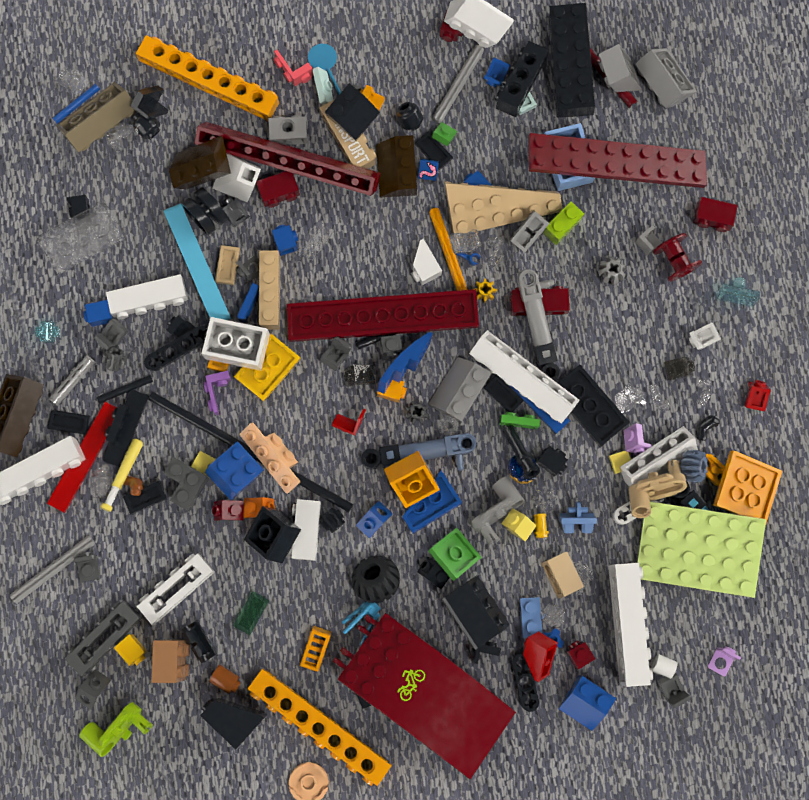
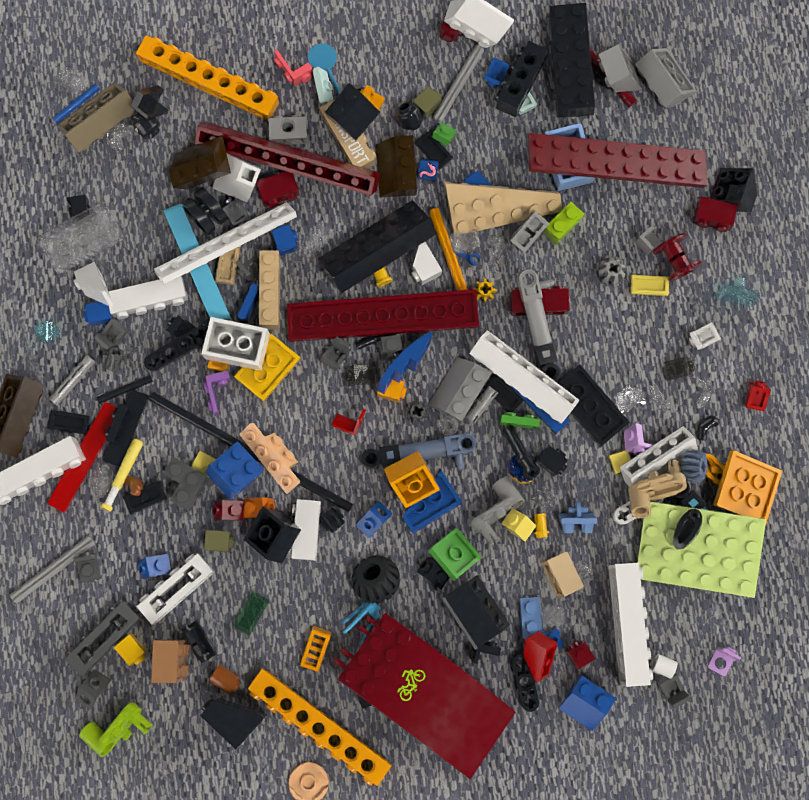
(92, 283): none -> white slope
(154, 566): none -> bracket
(219, 541): none -> olive brick
(225, 243): none -> white plate
(377, 246): none -> black brick
(382, 277): none -> yellow bush
(428, 101): none -> olive brick
(481, 404): none -> light grey pin
(649, 285): none -> light yellow tile
(687, 528): none -> black arm
(736, 187): none -> black slope

